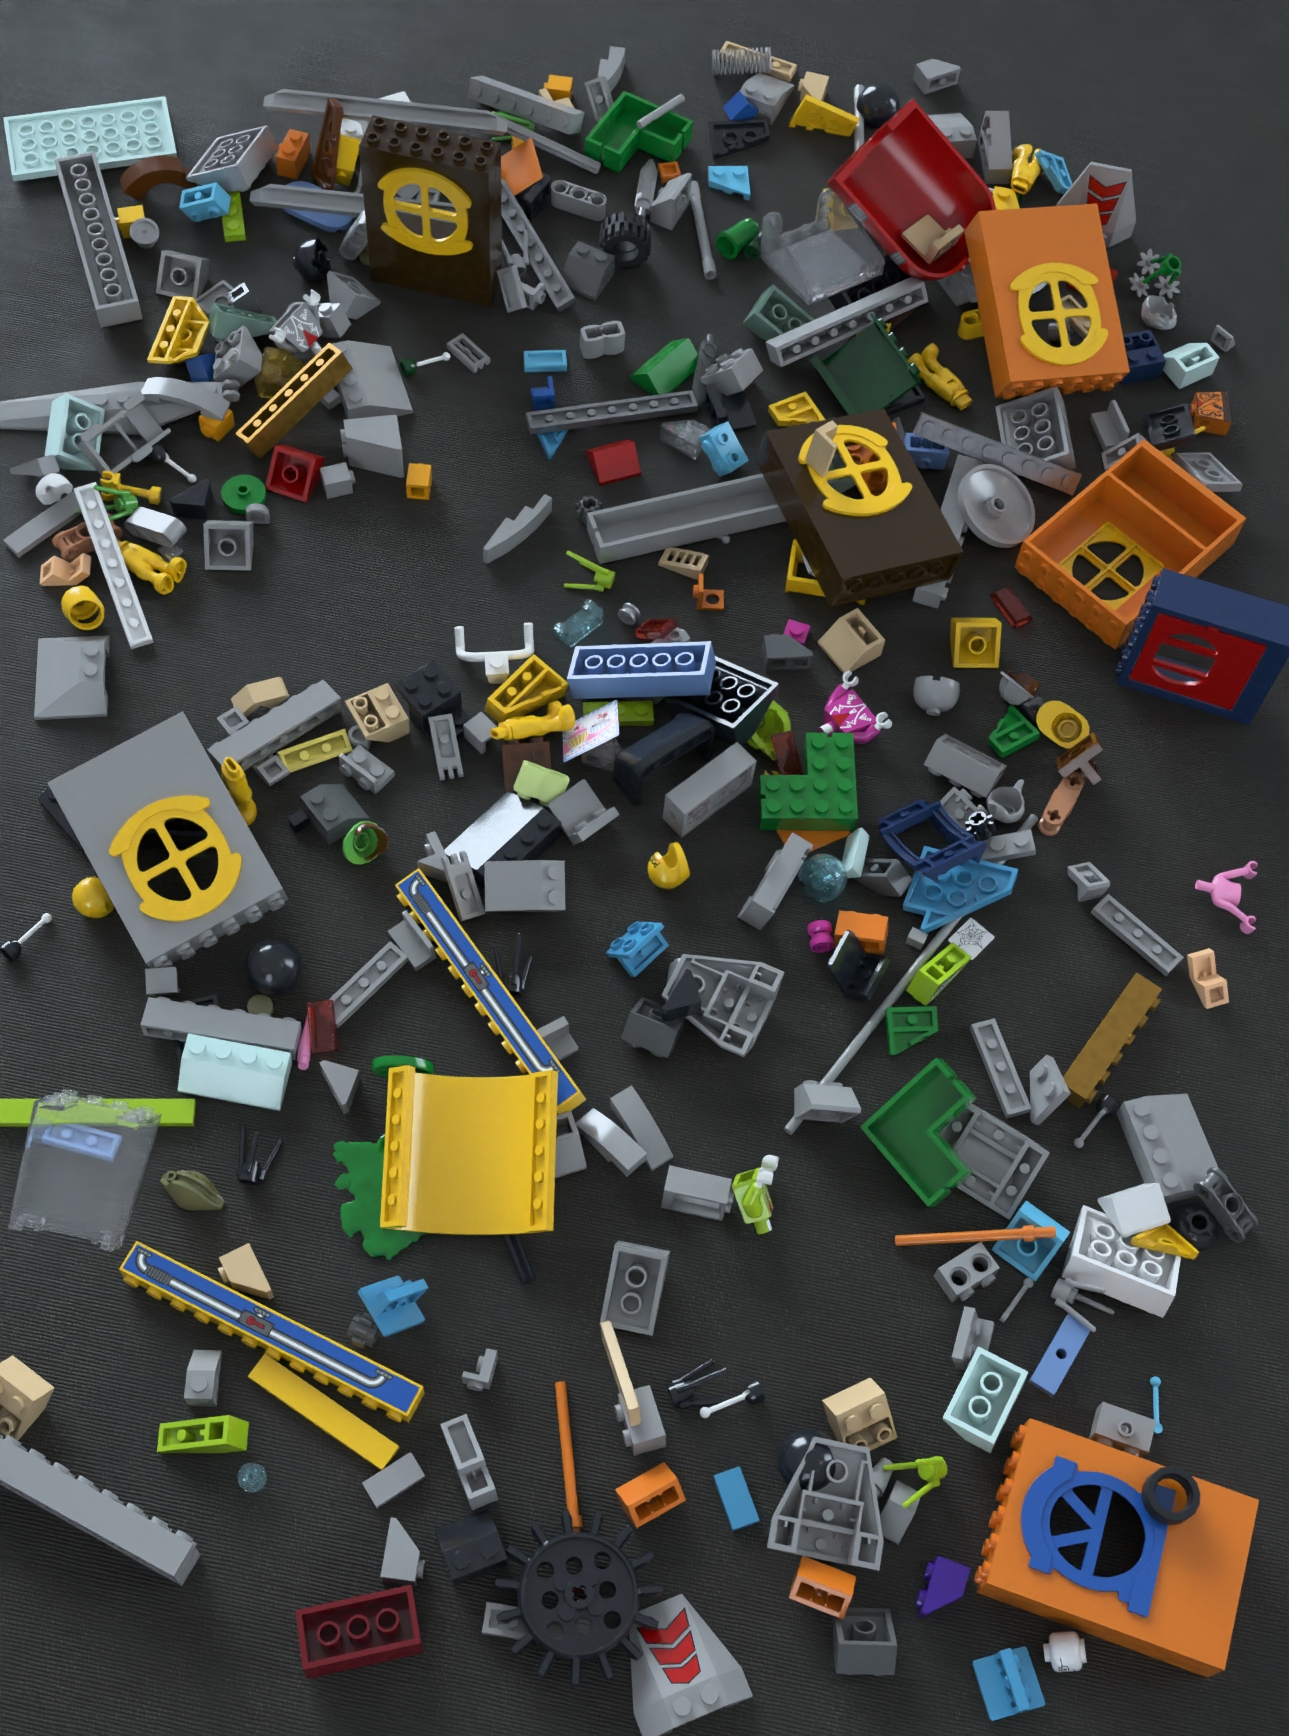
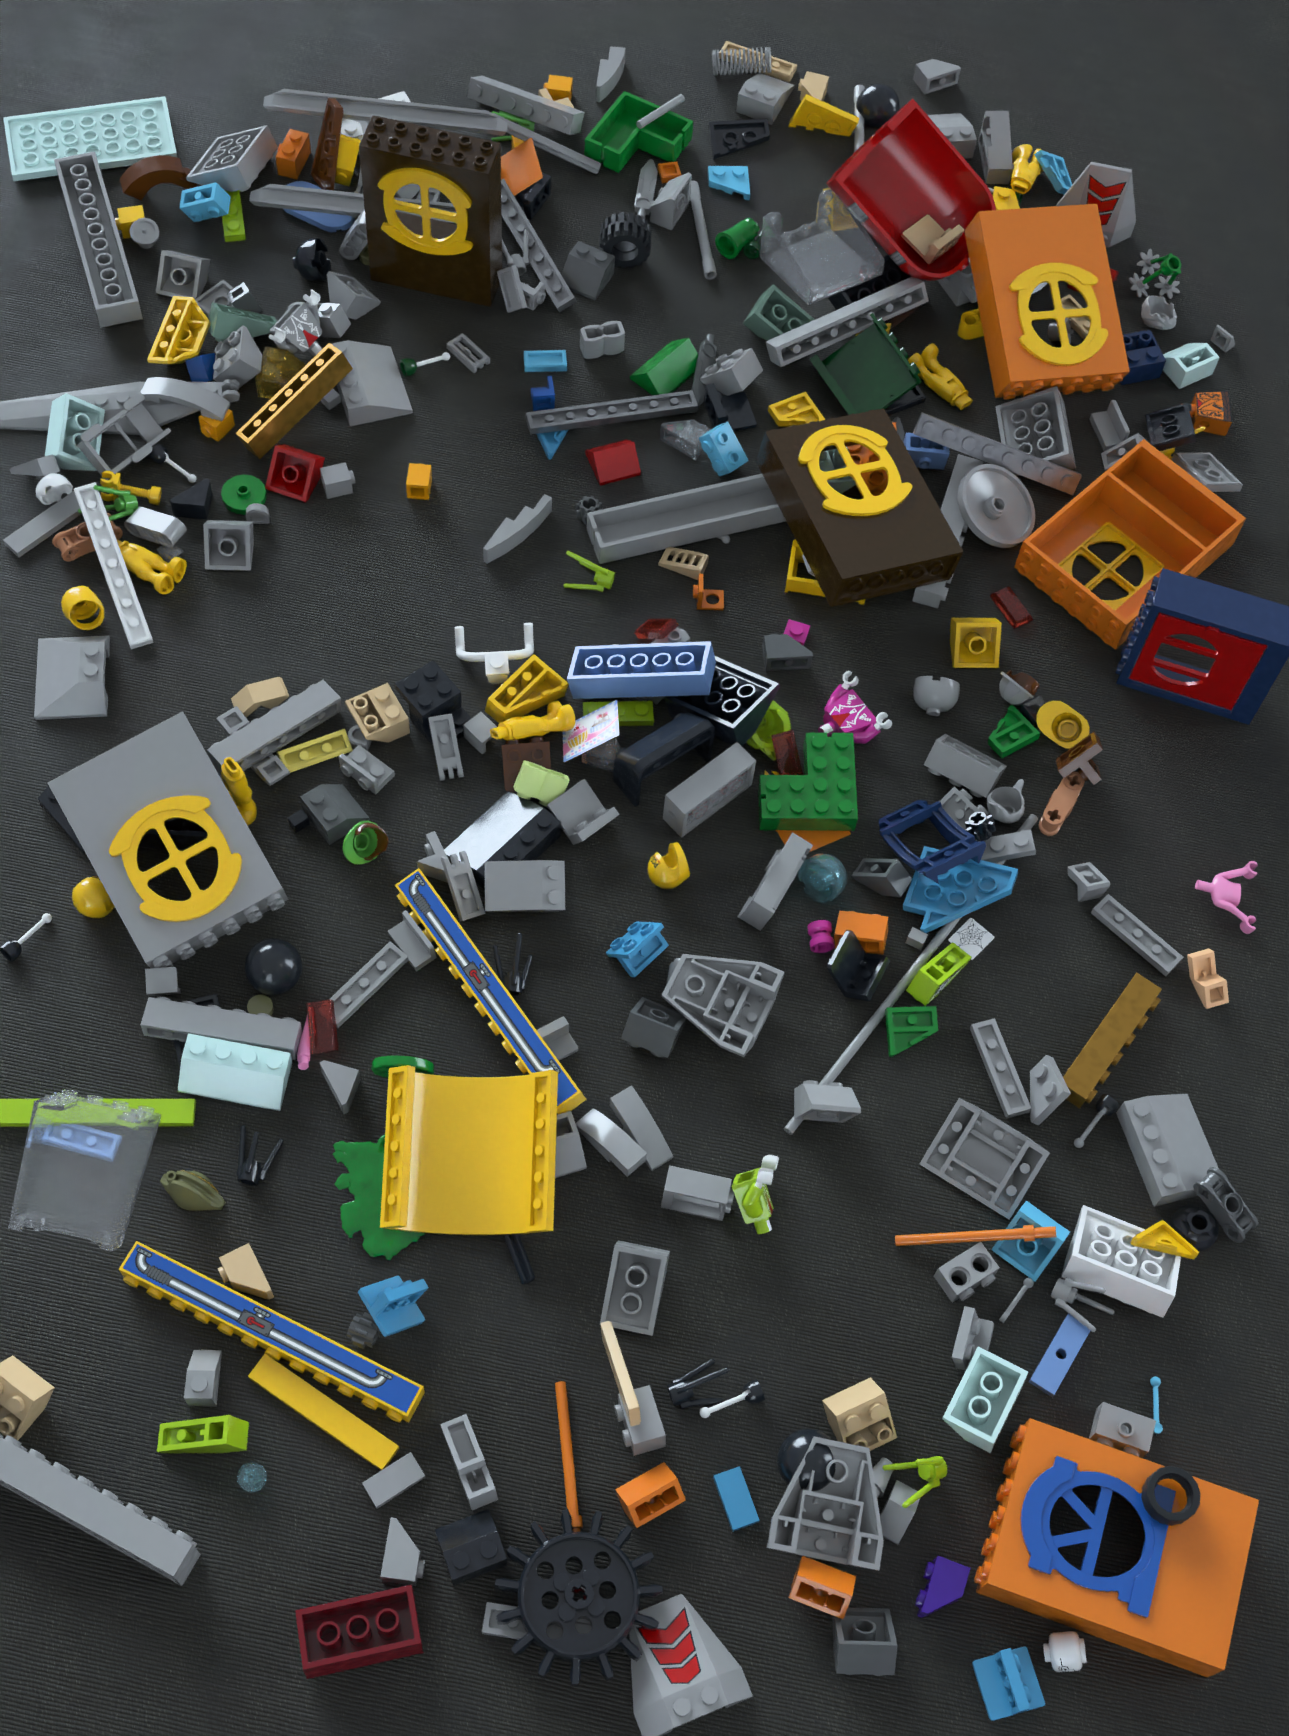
(60, 572): light nougat slope -> none
(373, 444): light grey slope -> none
(486, 1367): light grey bracket -> none
(578, 200): light grey beam -> none
(579, 624): clear light blue hinge -> none
(599, 96): light grey slope -> none
(628, 613): light grey bush -> none
(683, 1000): black slope -> none
(739, 108): blue panel -> none
(822, 448): tan panel -> none
(852, 641): tan slope -> none
(855, 852): light aqua slope -> none
(910, 1127): green piece -> none
(1136, 1209): white slope -> none

